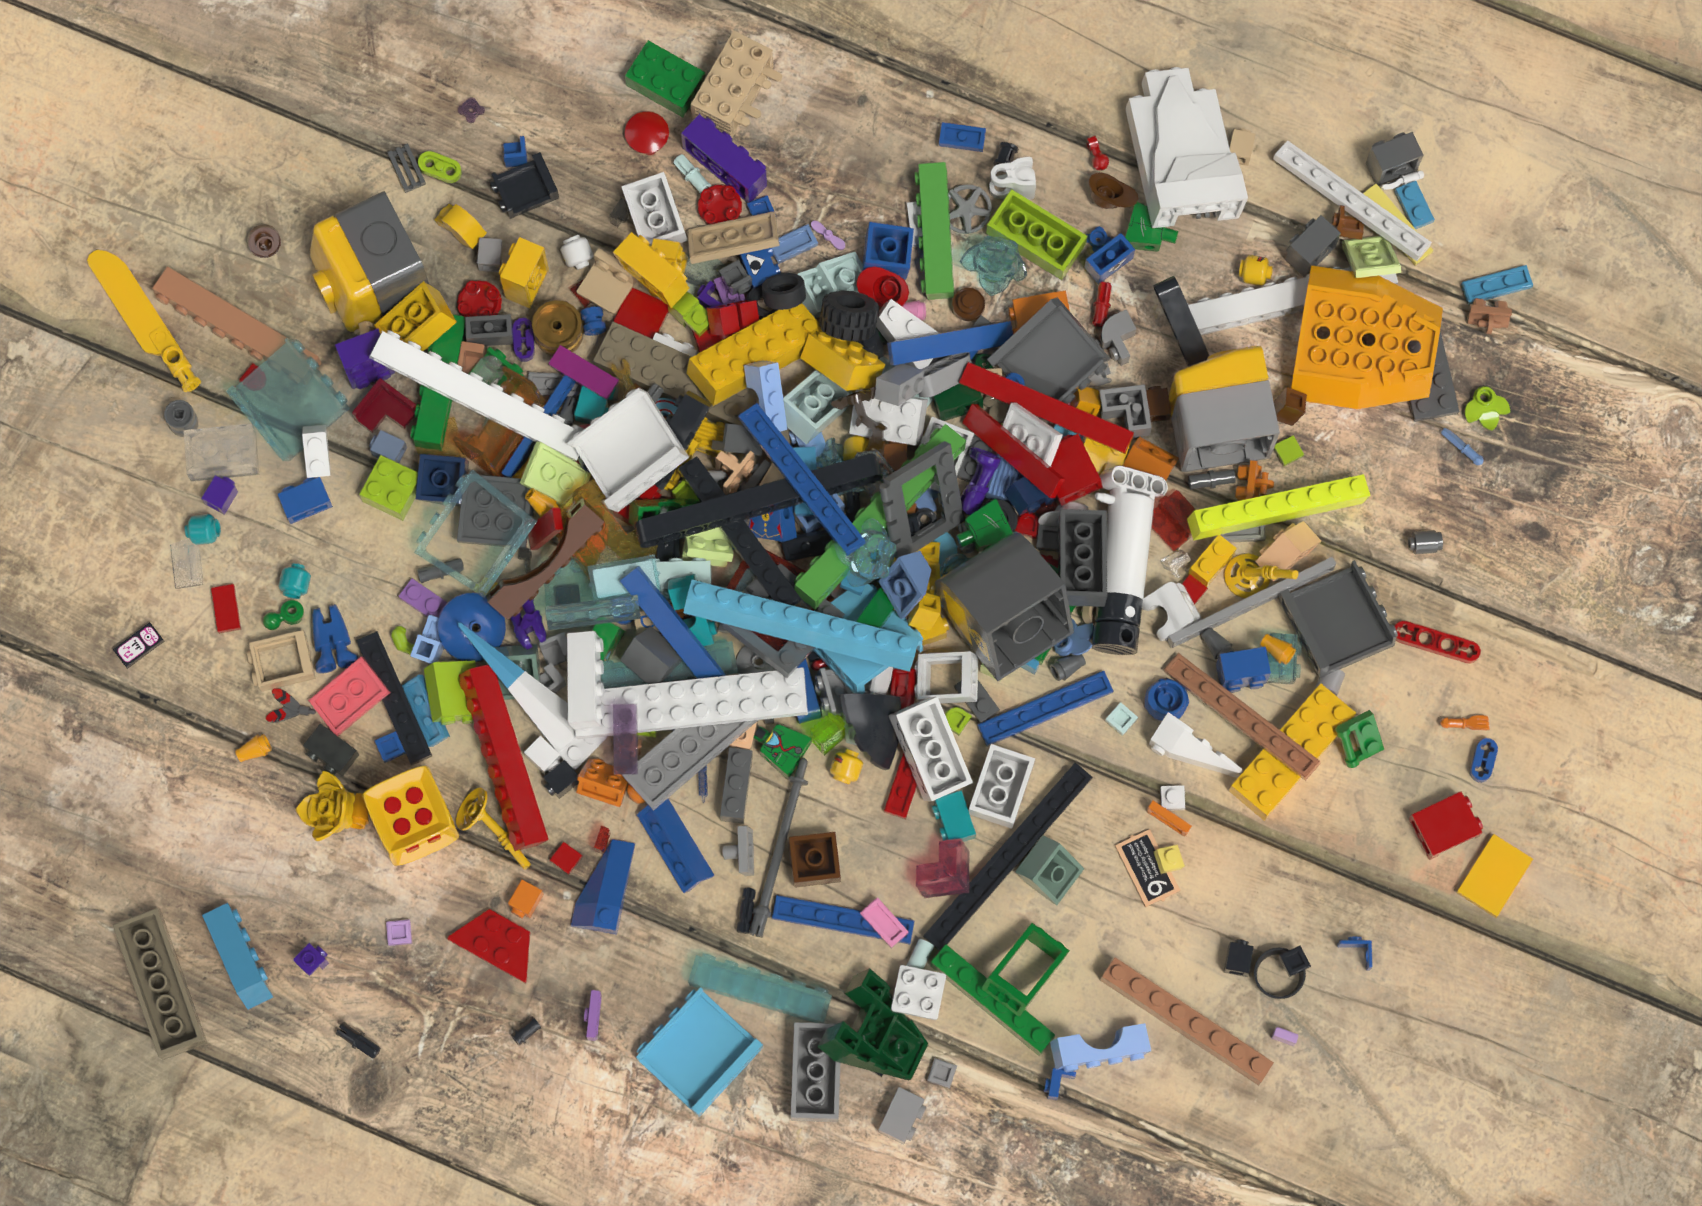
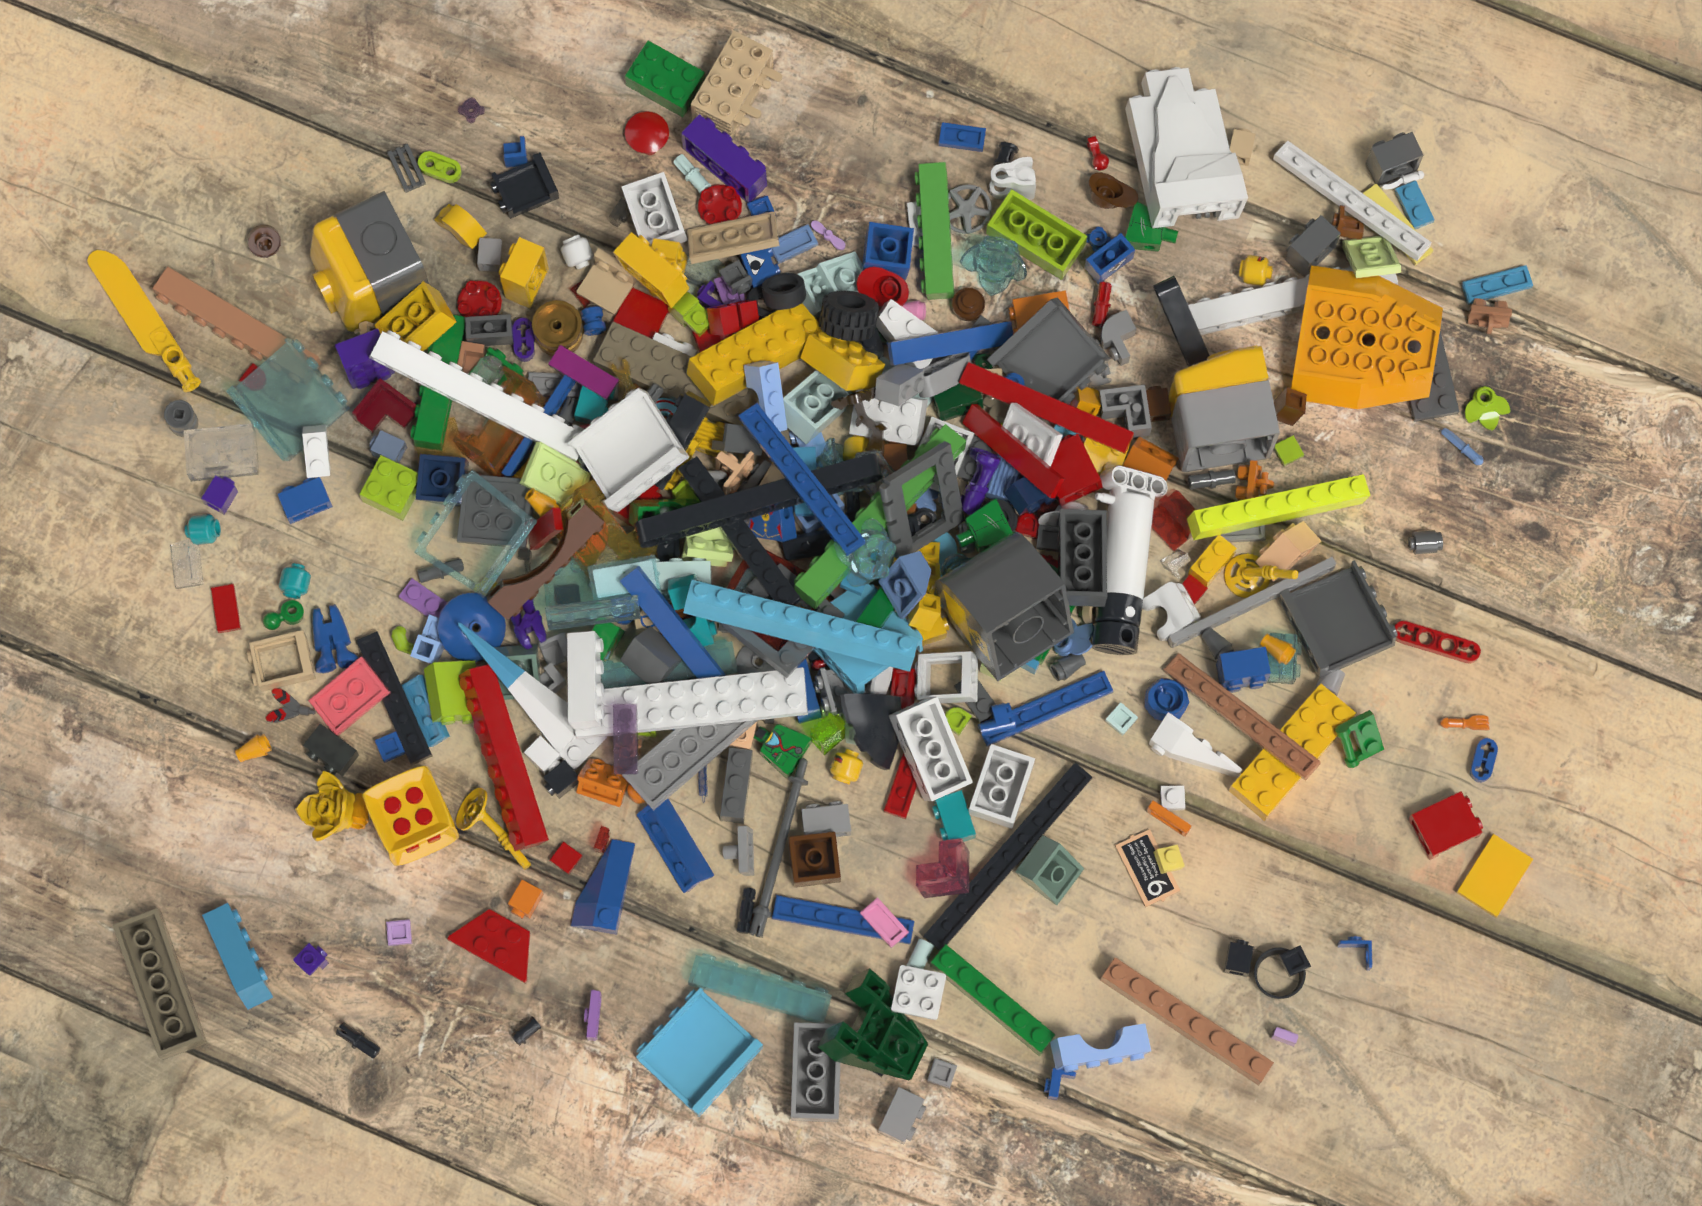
(138, 645): tile -> none
(827, 819): none -> light grey brick
(1002, 722): none -> blue piece
(1015, 999): green window -> none

